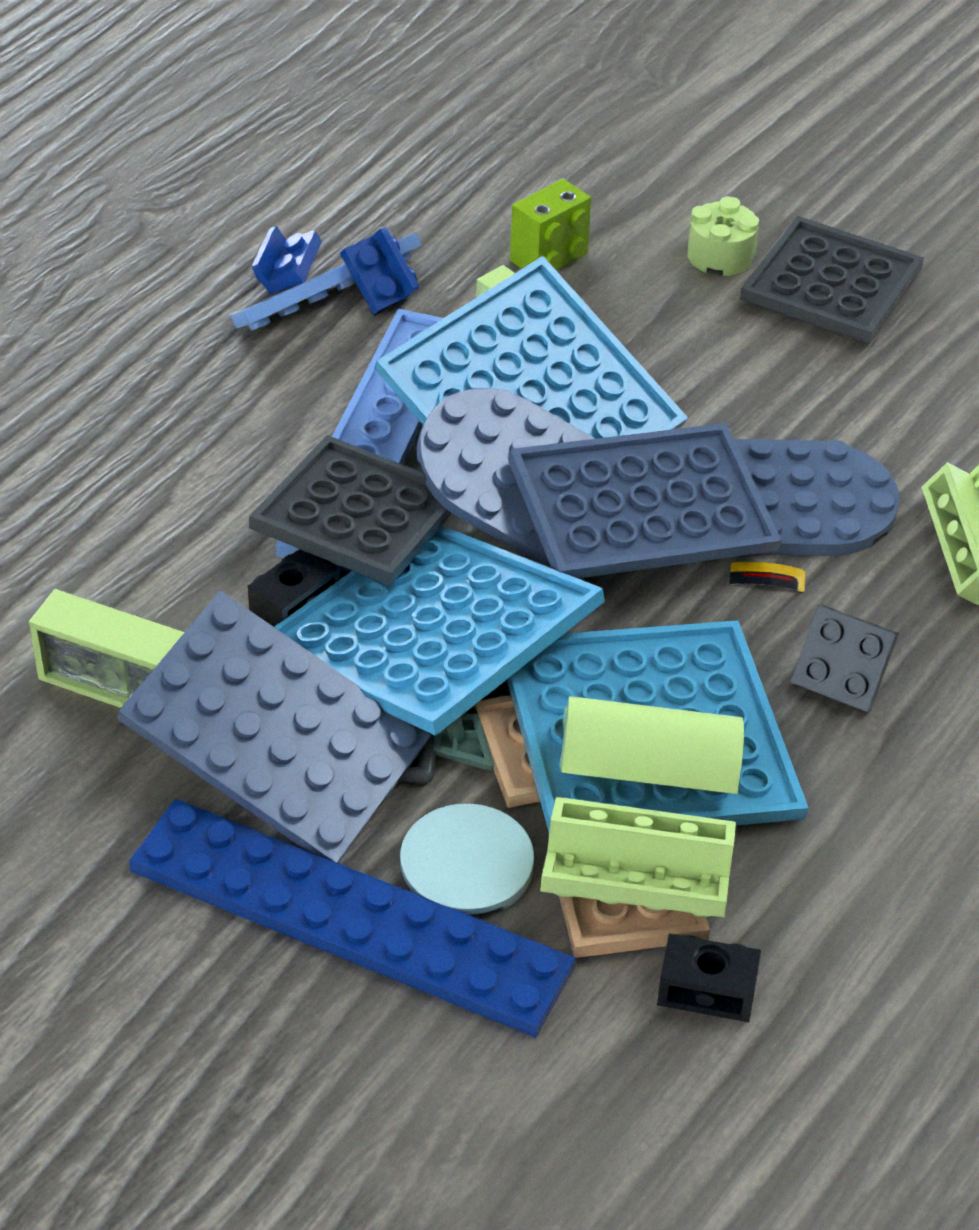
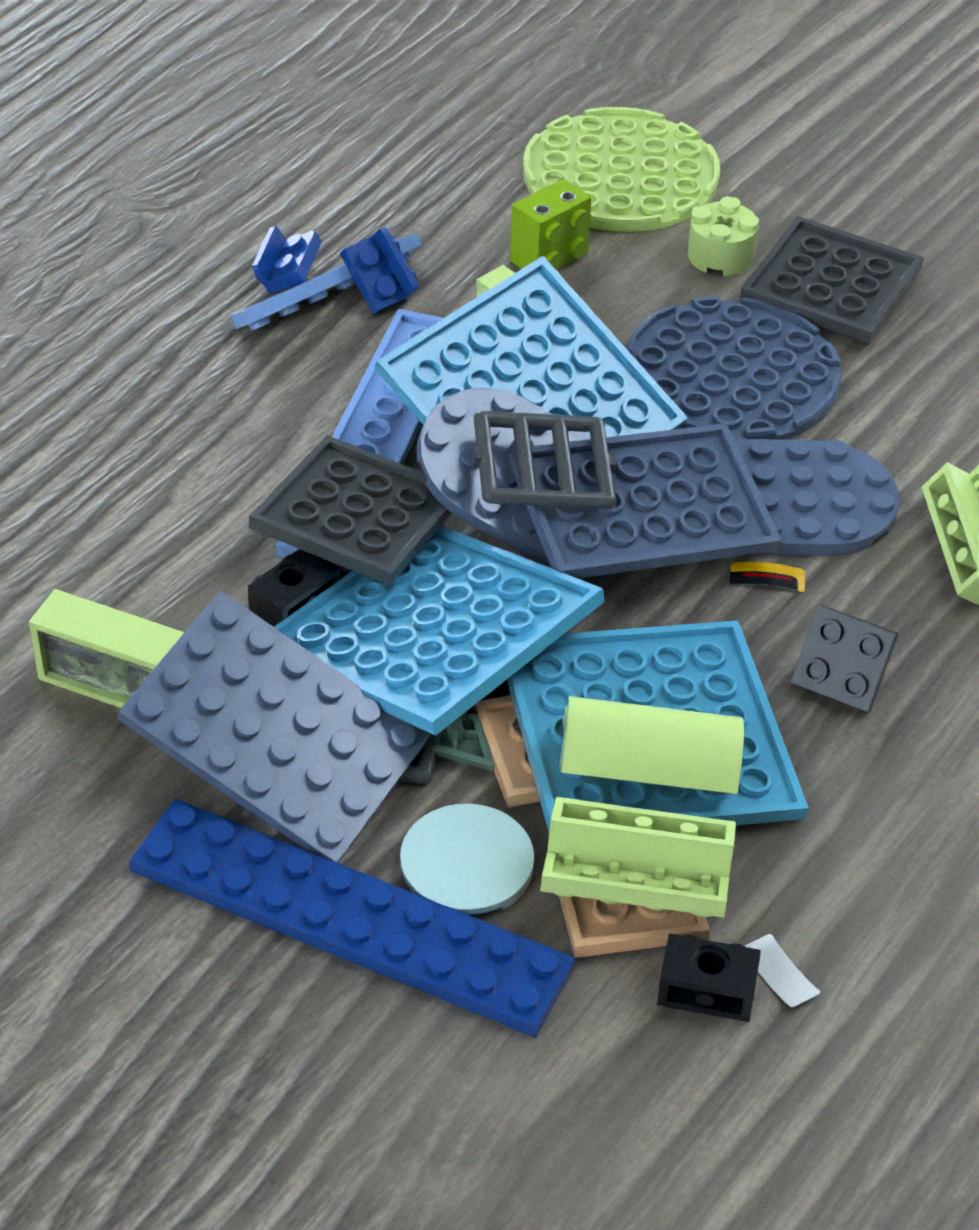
(528, 494): none -> dark grey bar
(631, 164): none -> yellowish green tile
(740, 366): none -> sand blue tile
(781, 973): none -> white sticker

